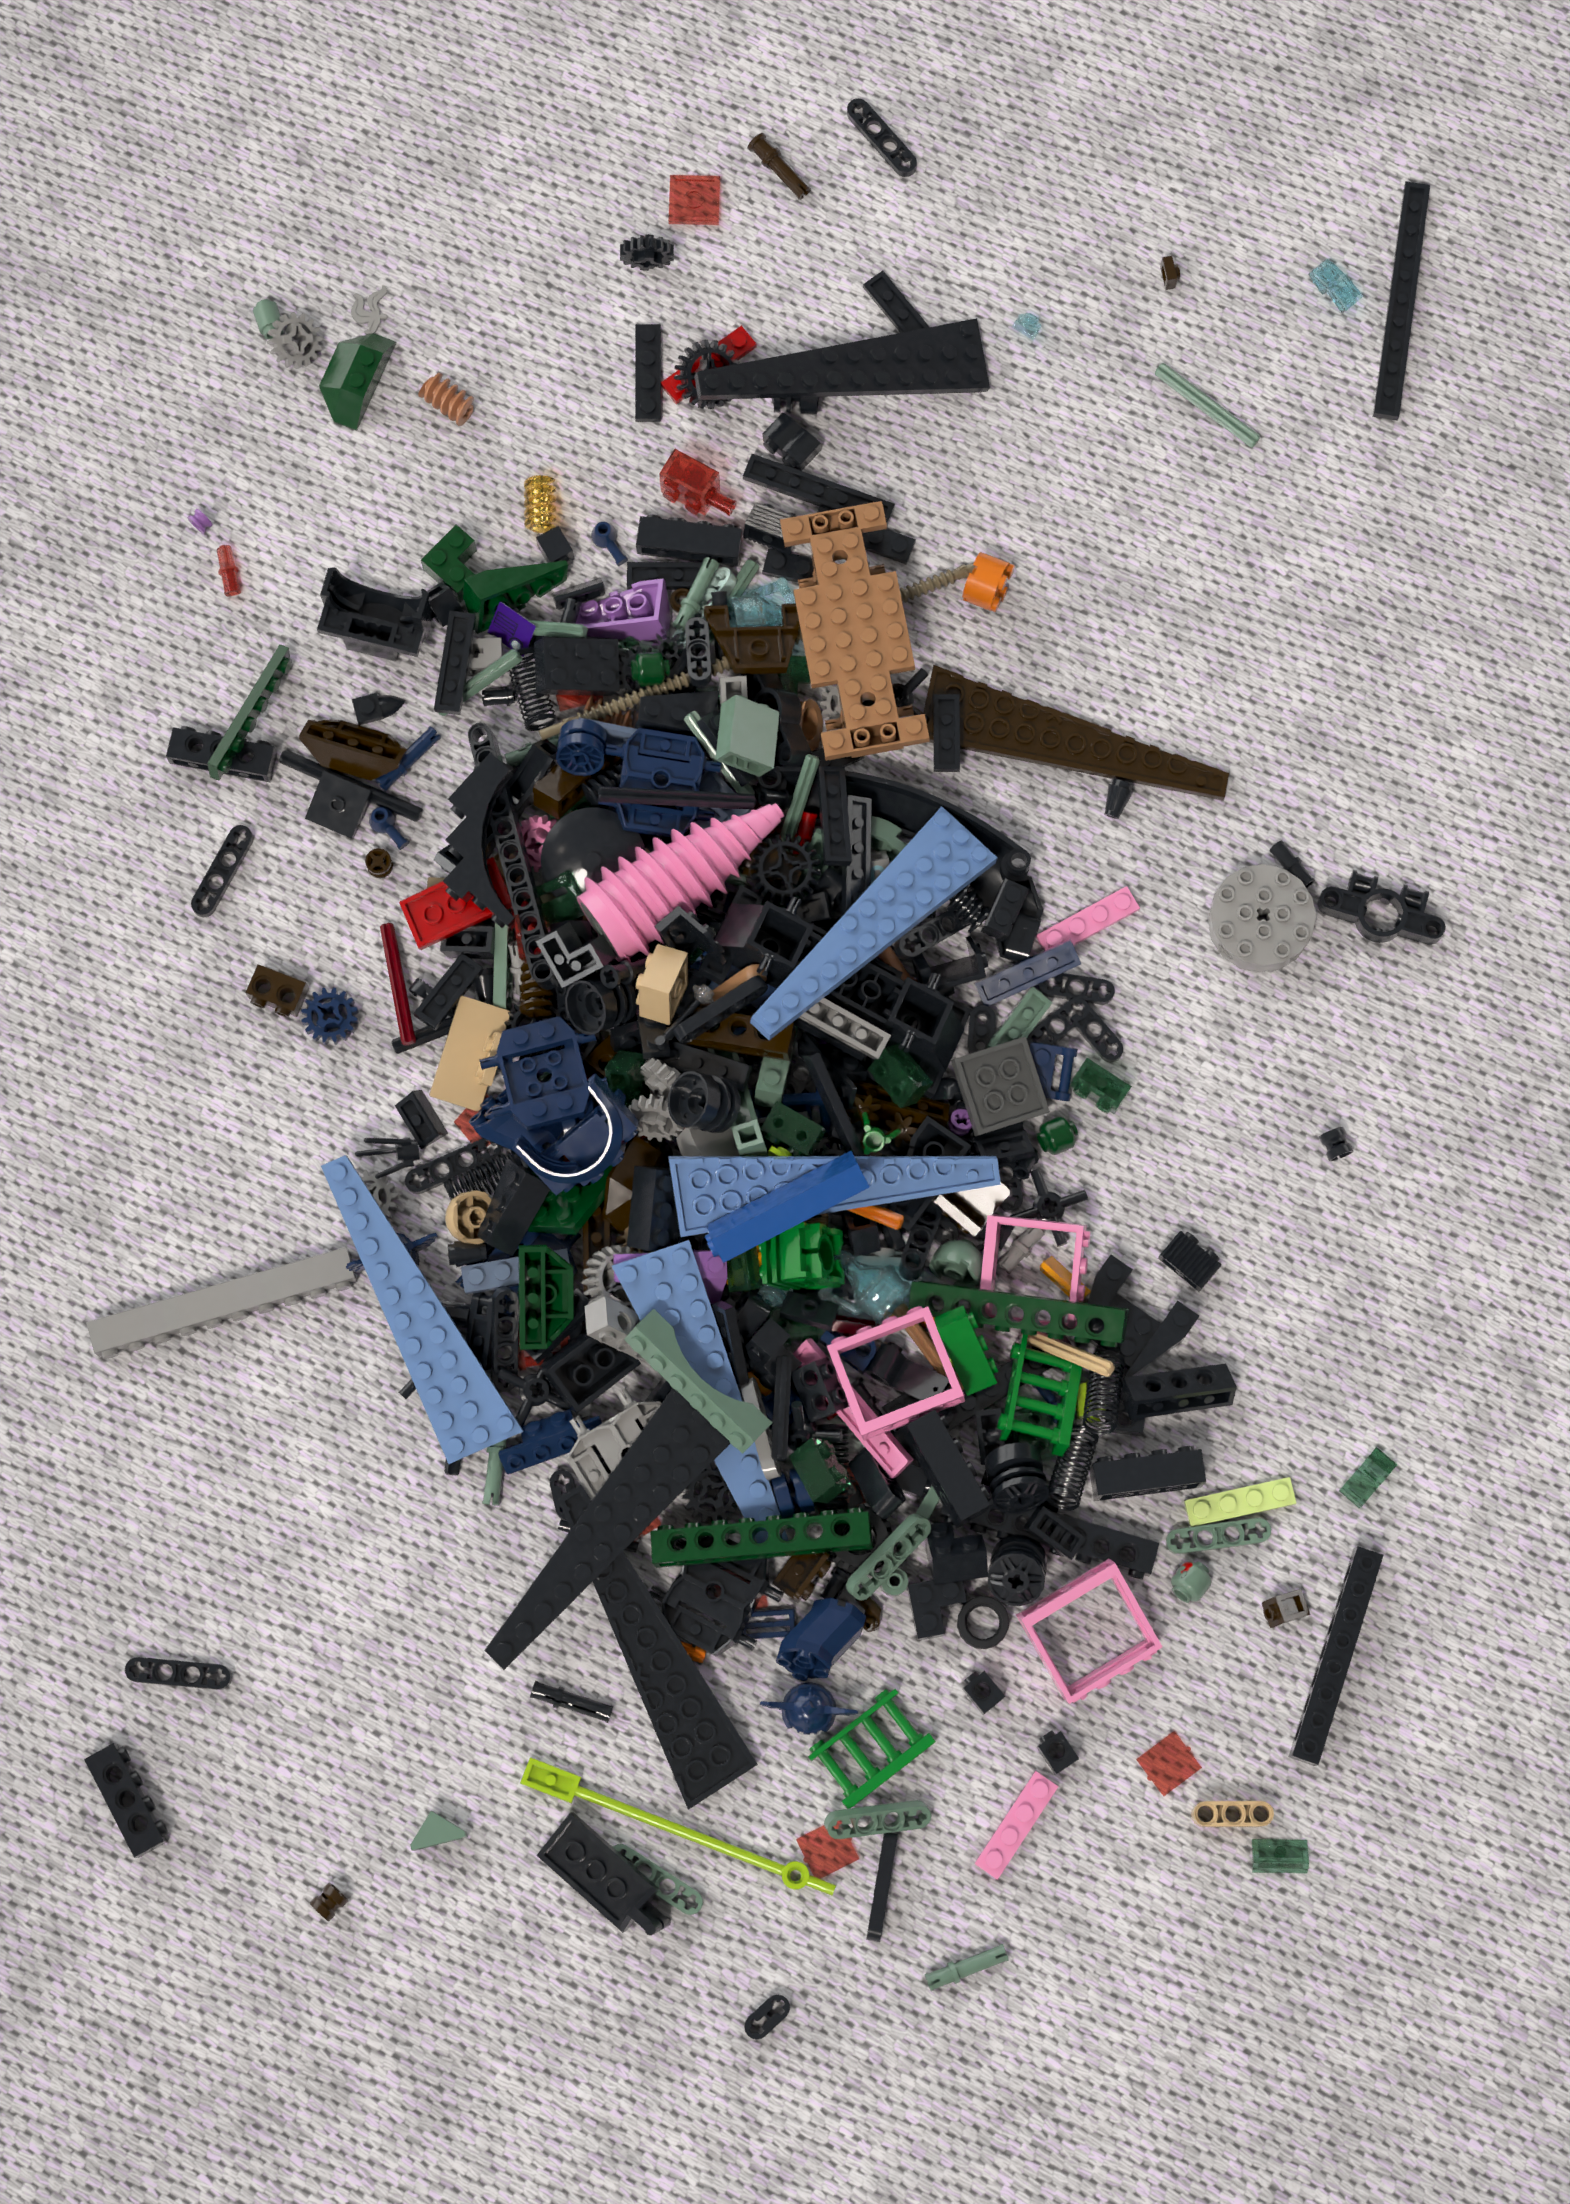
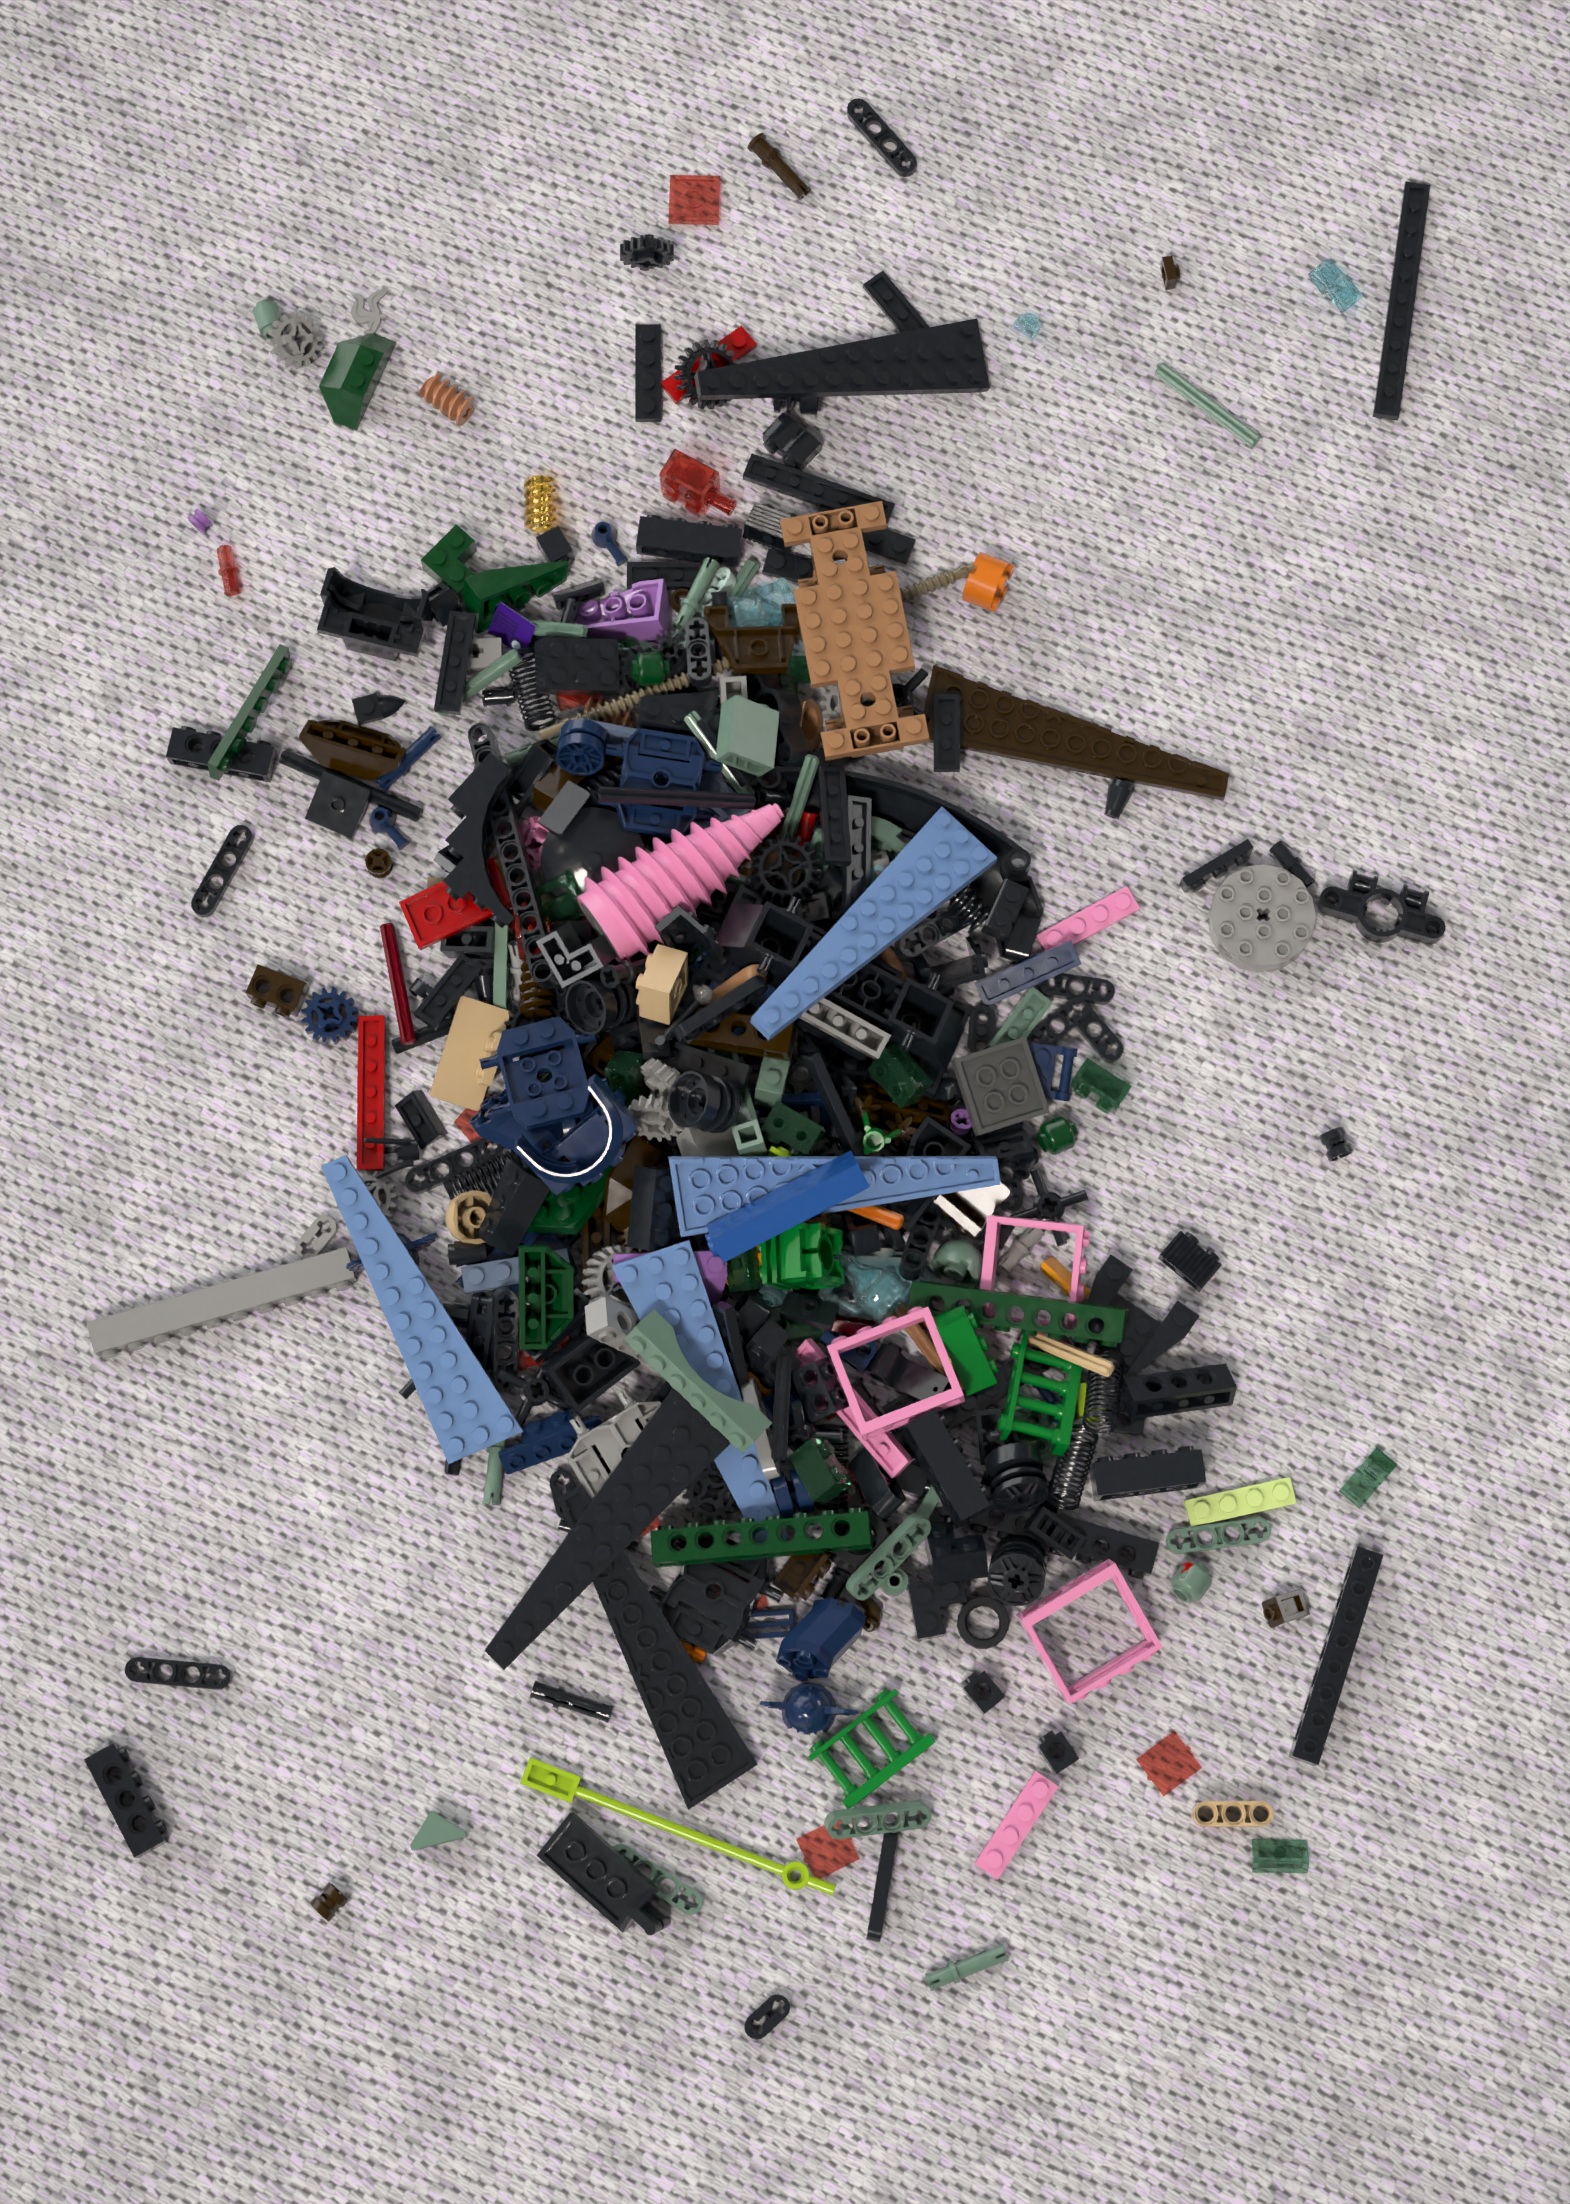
(311, 1234): none -> light grey beam
(371, 1092): none -> red plate
(564, 808): none -> slope
(1217, 867): none -> black plate

